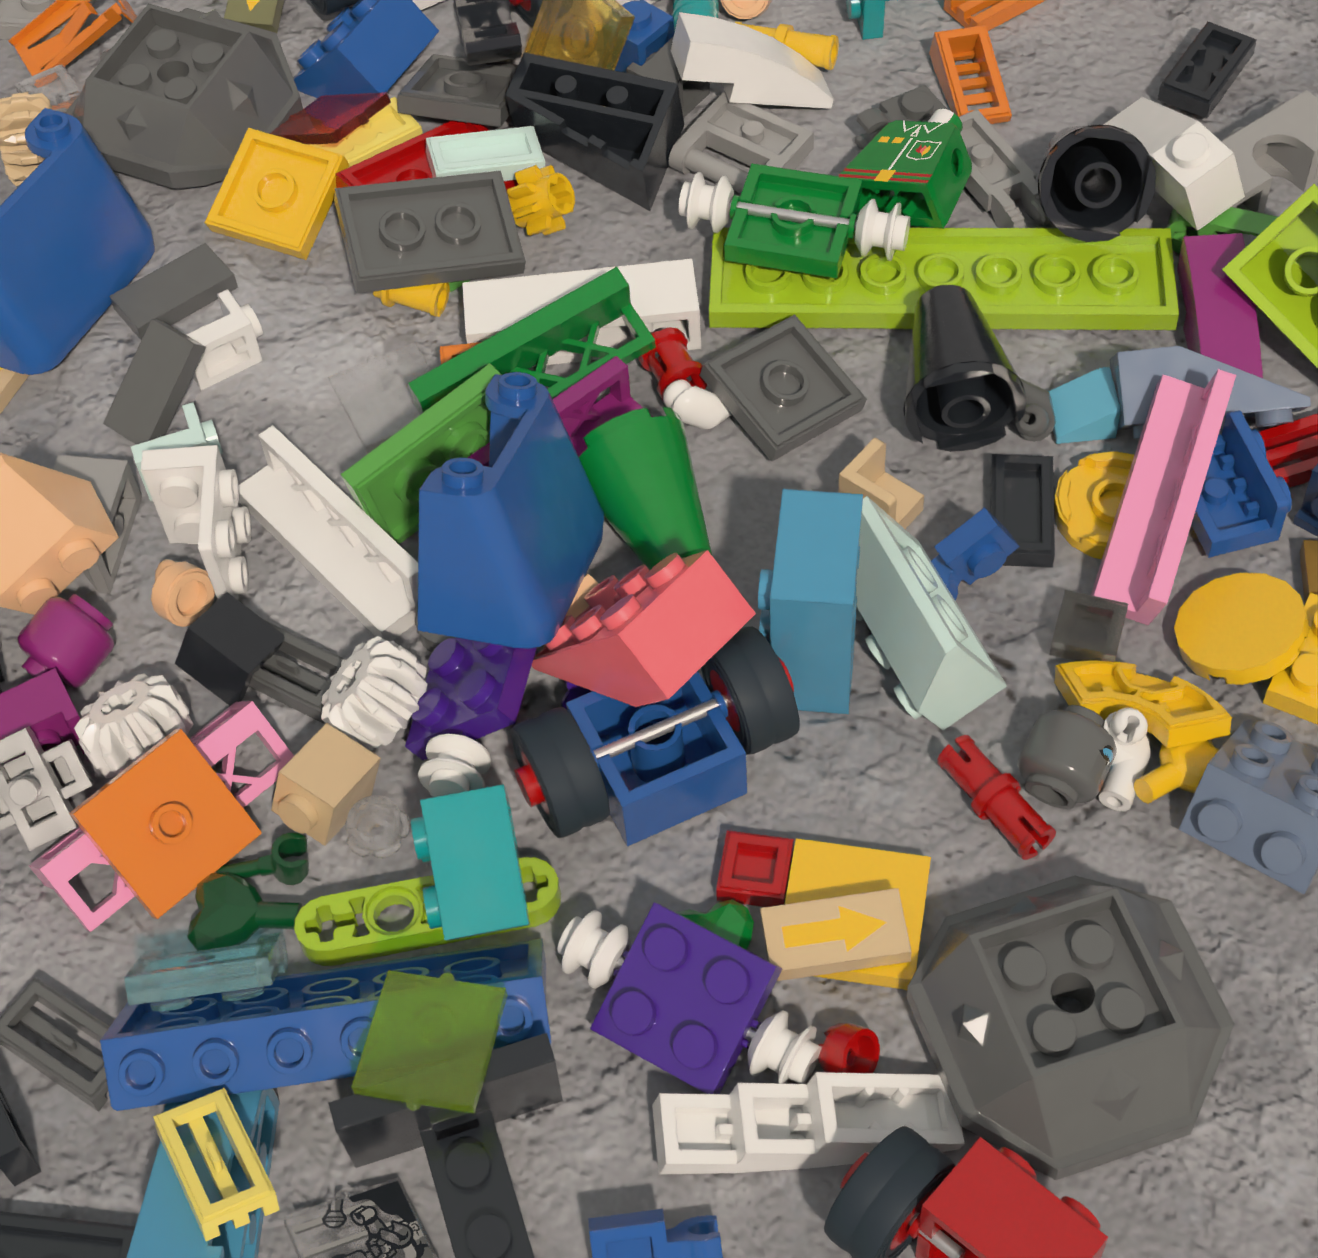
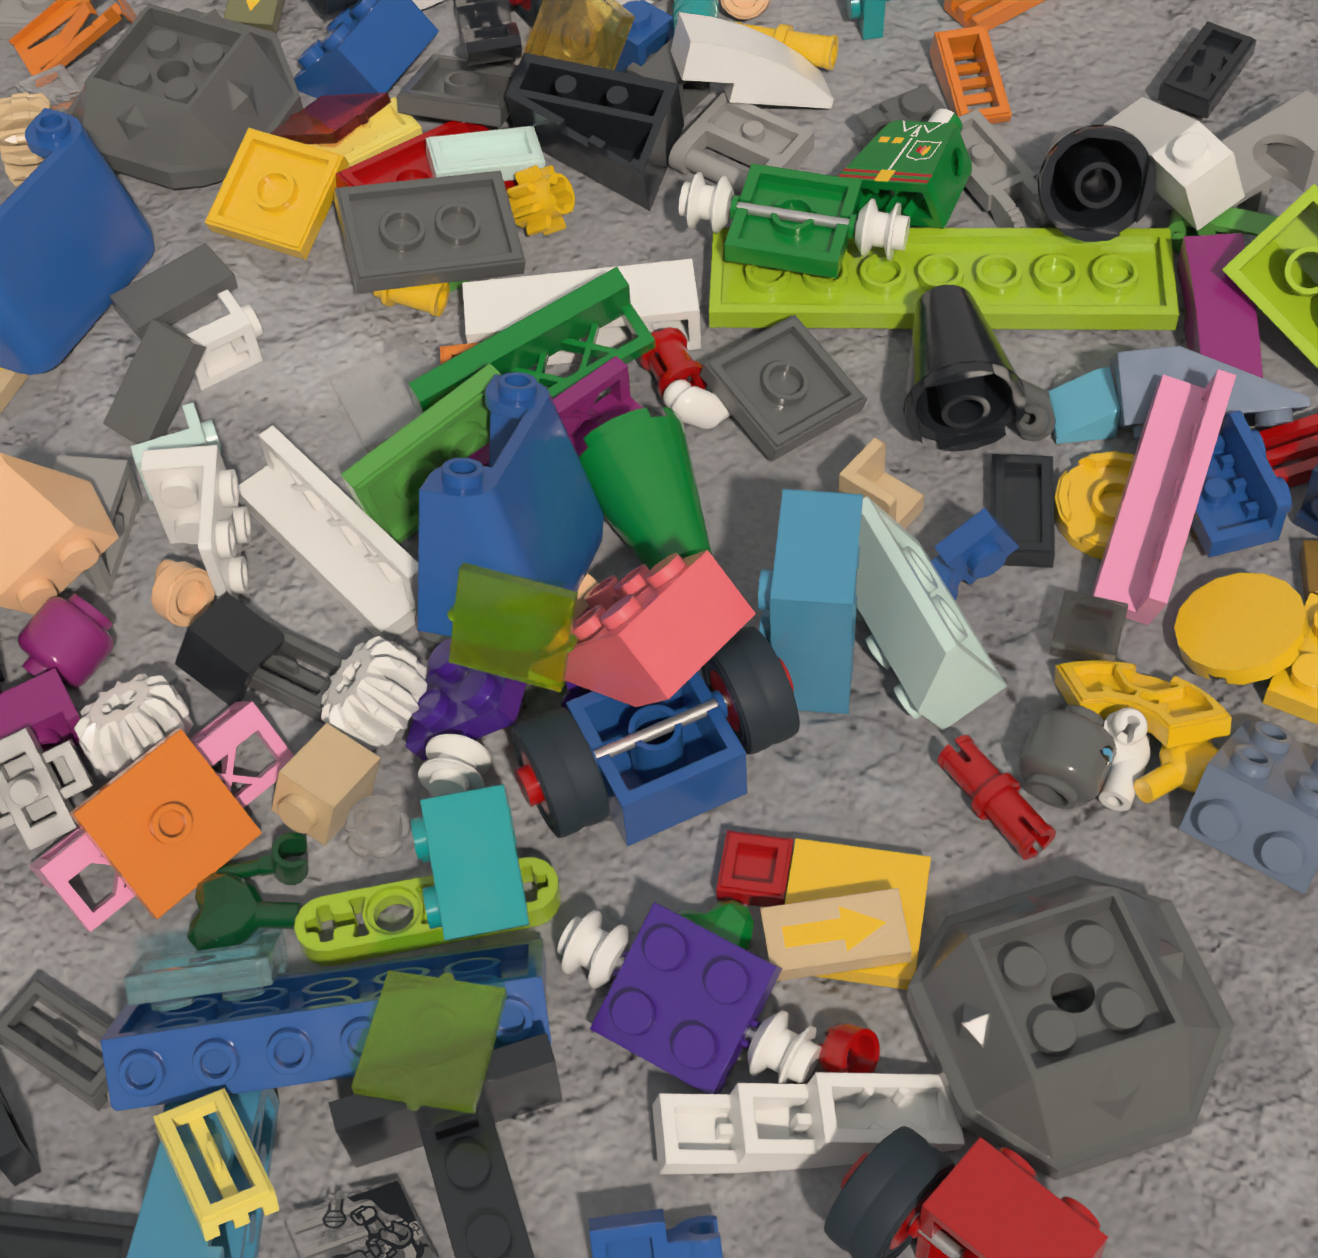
(512, 627): none -> clear neon green piece

